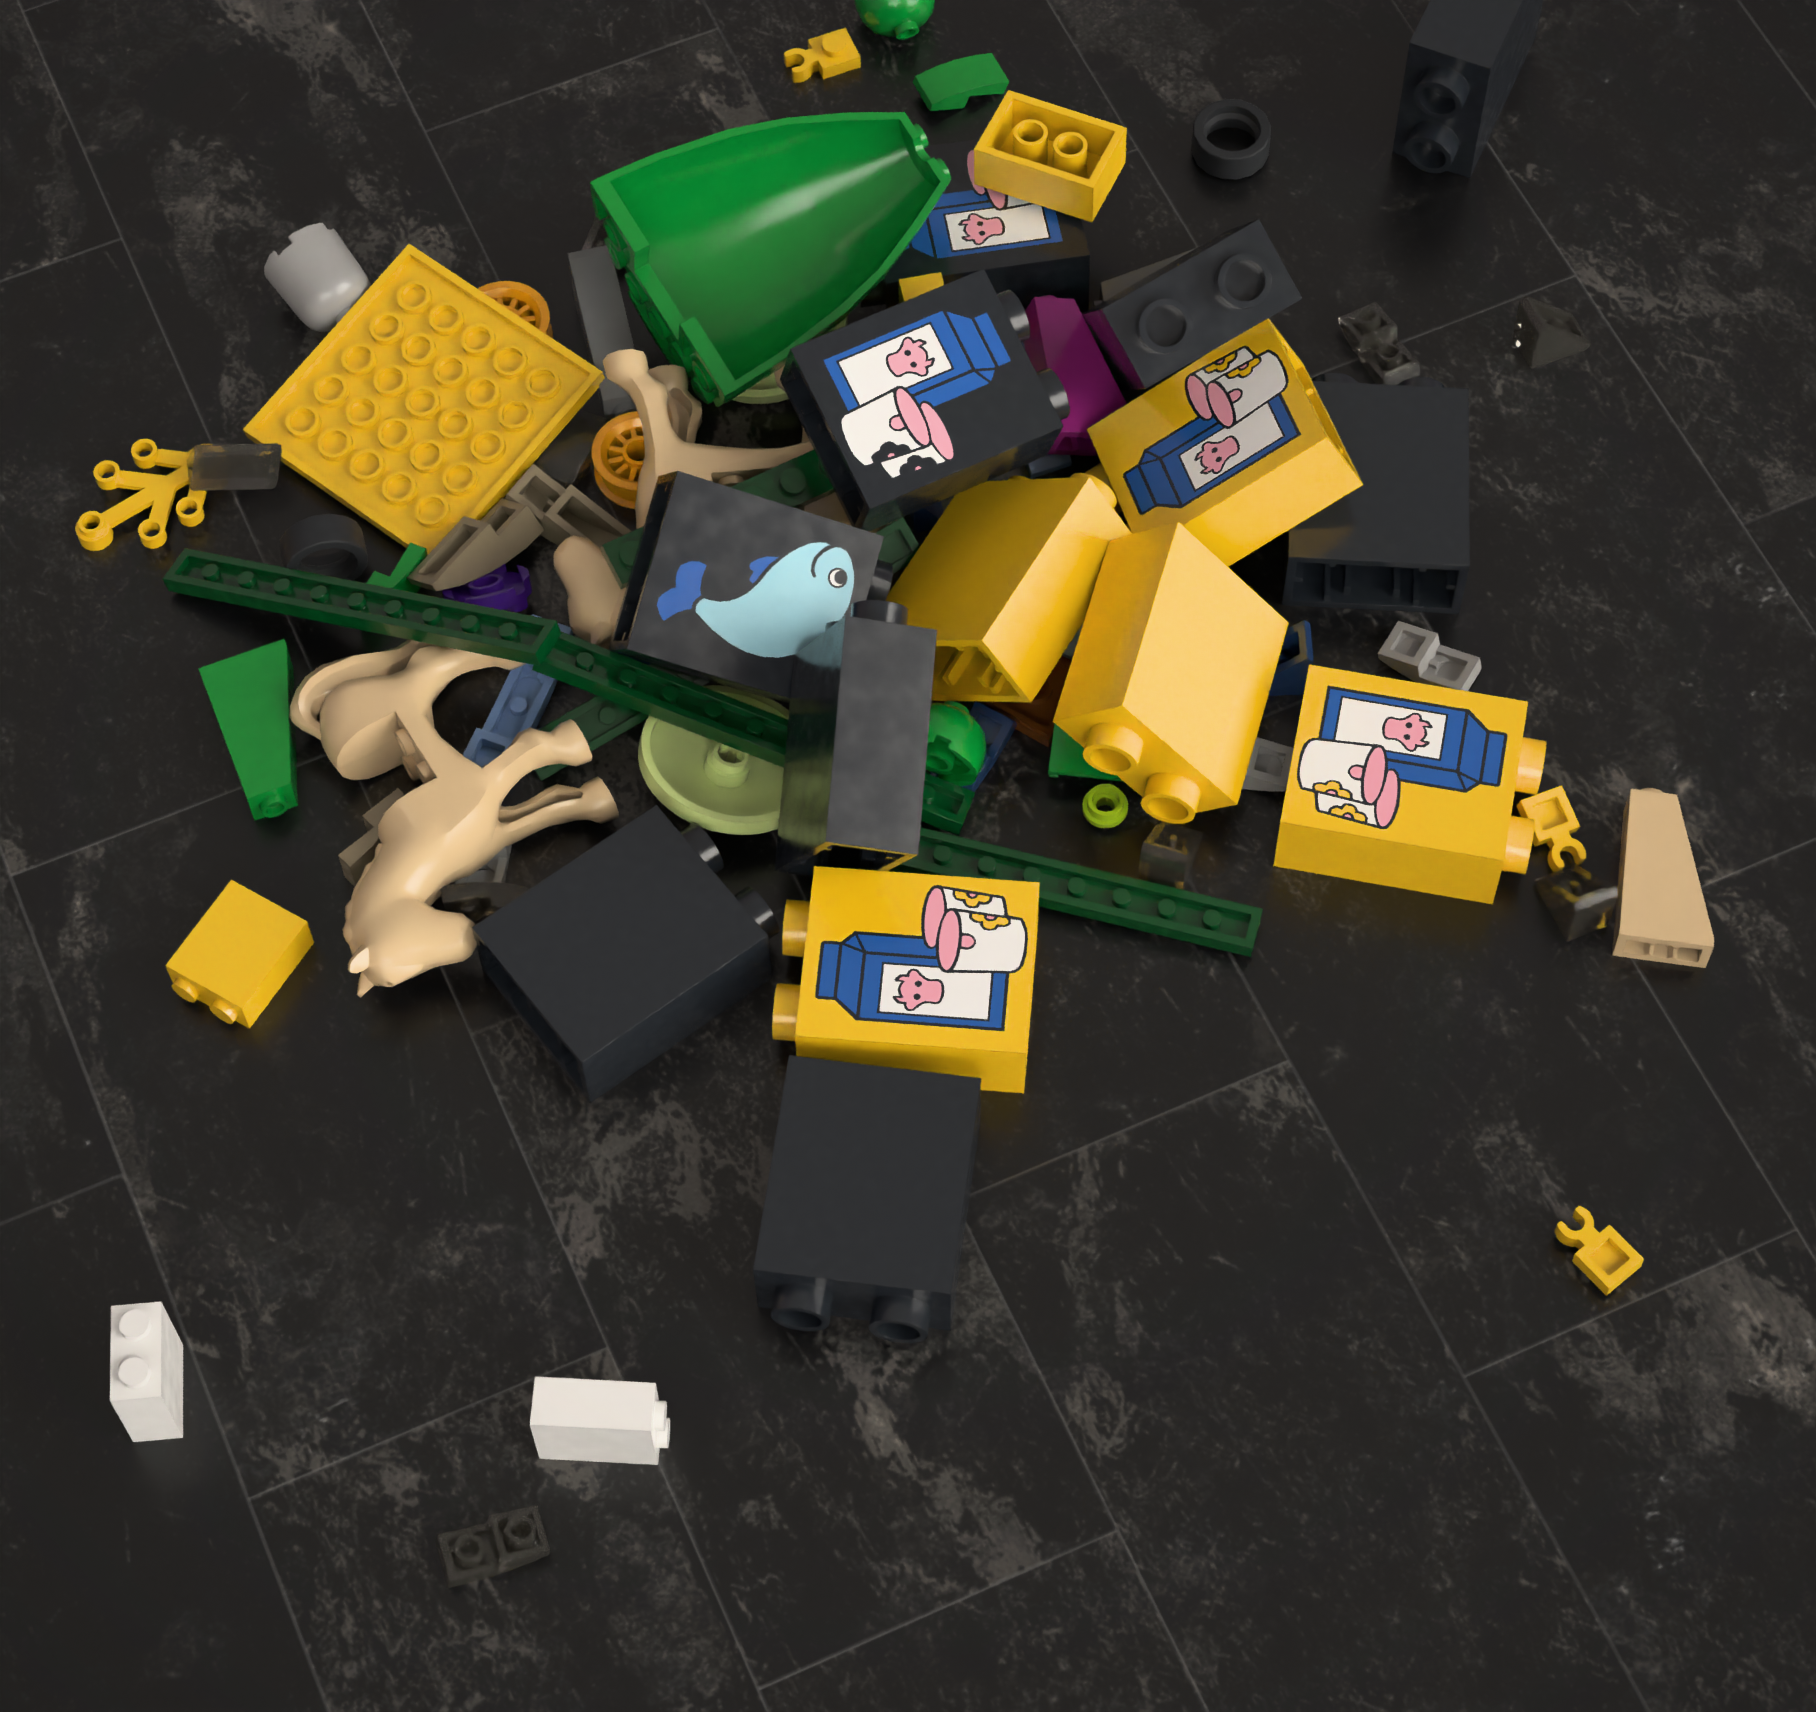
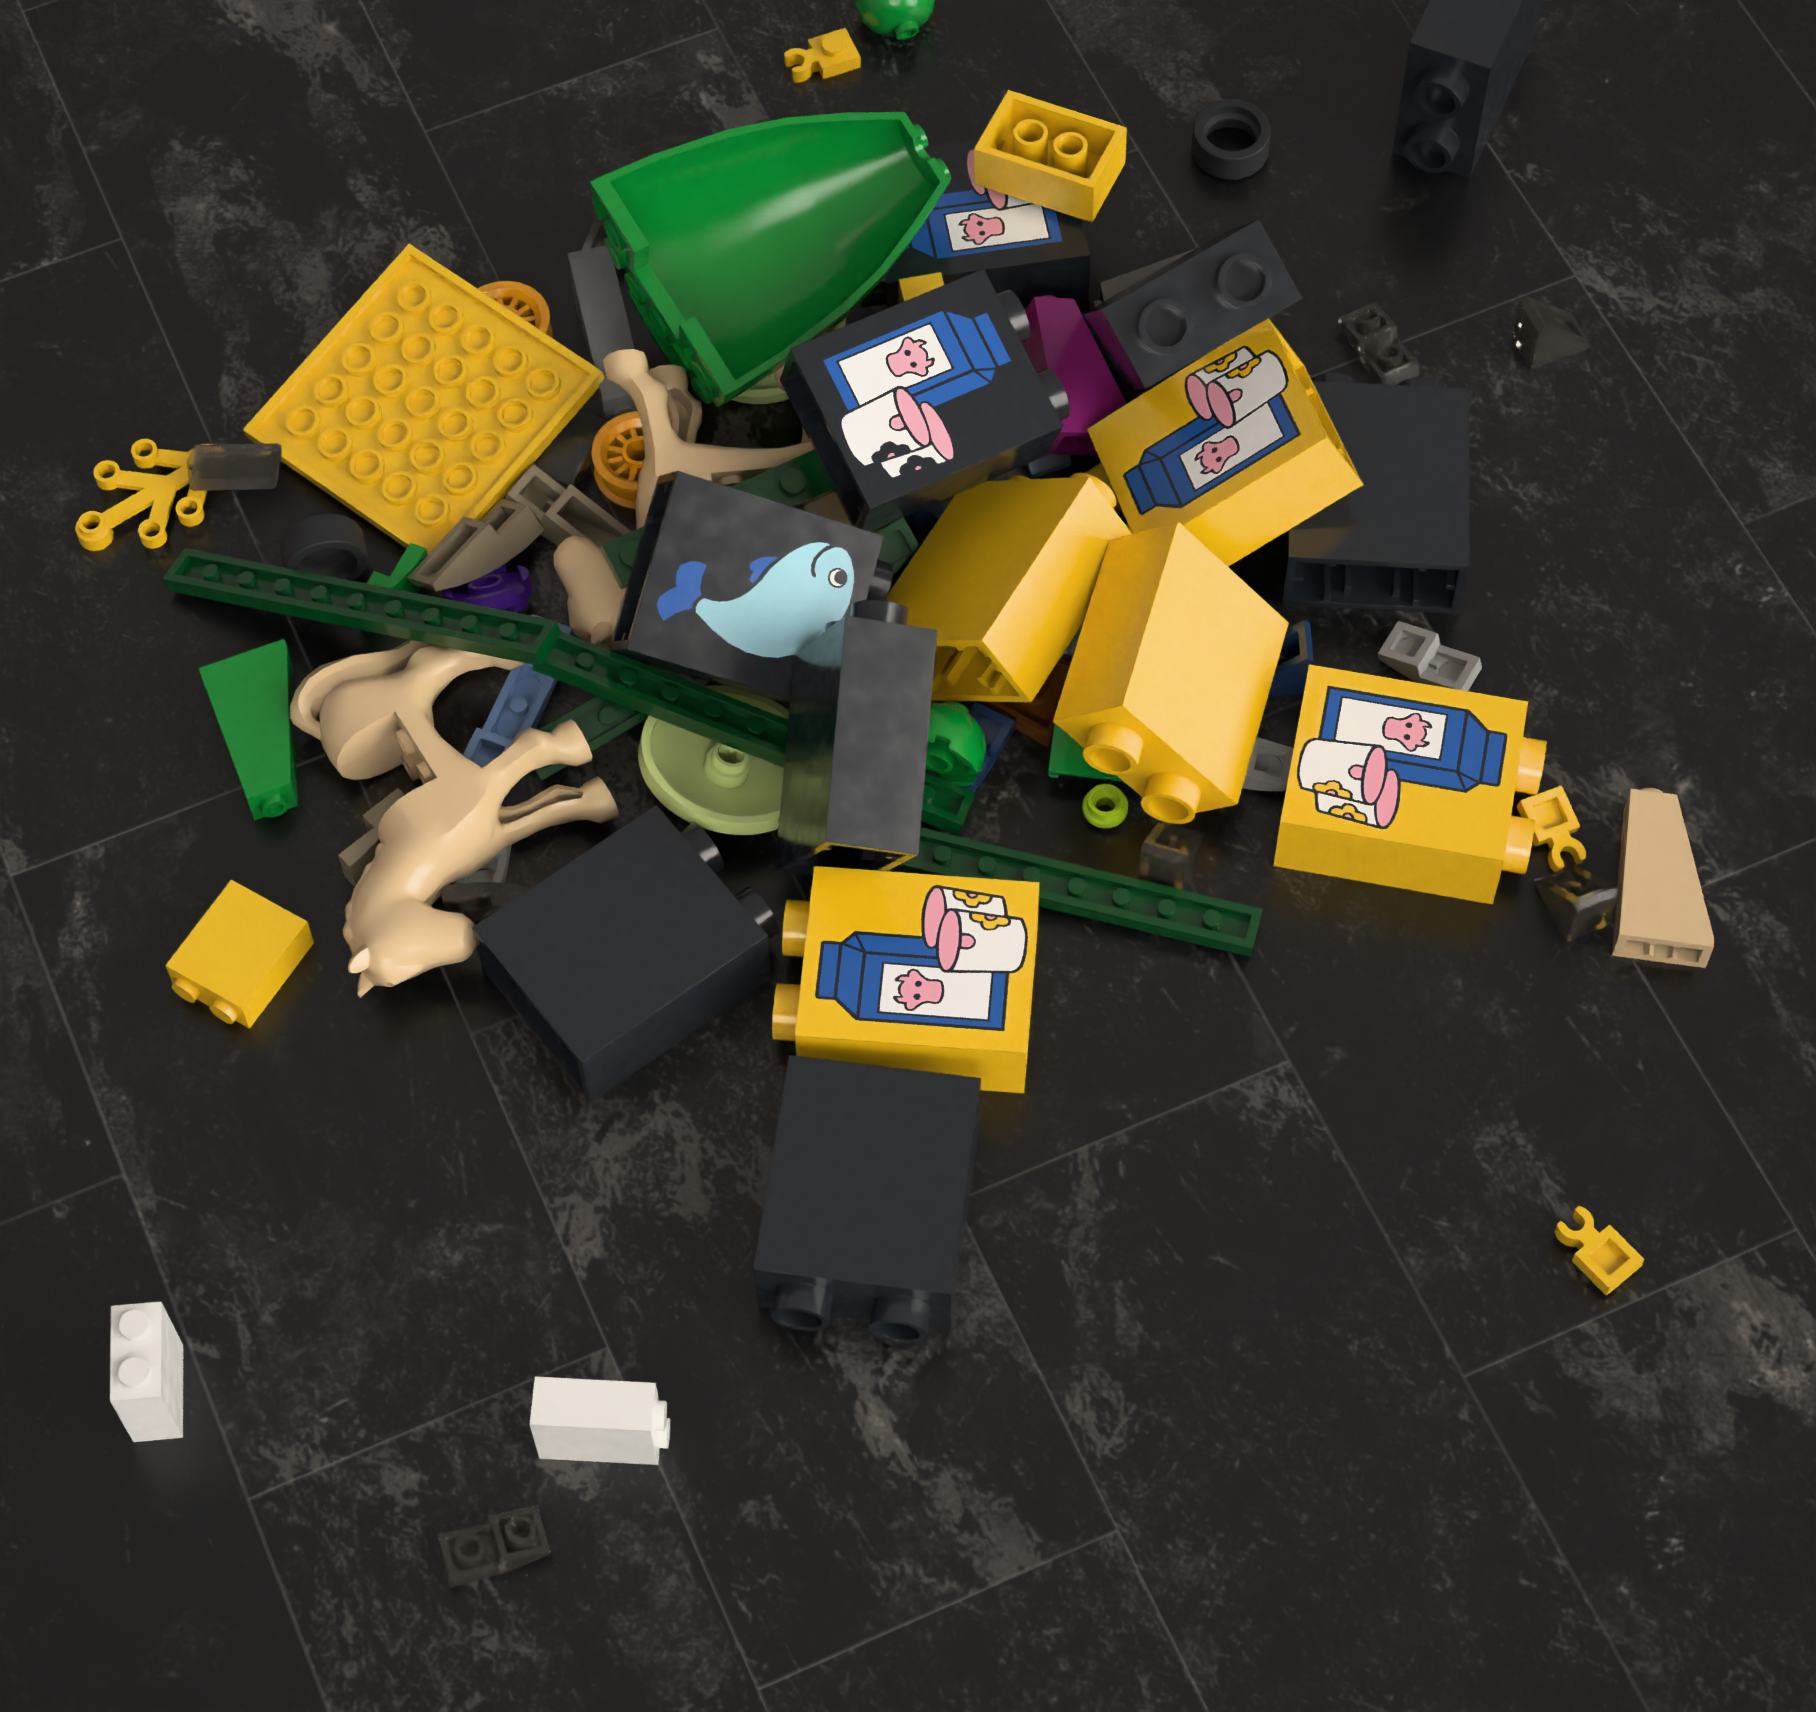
(317, 276): light grey cylinder -> none
(953, 82): green slope -> none

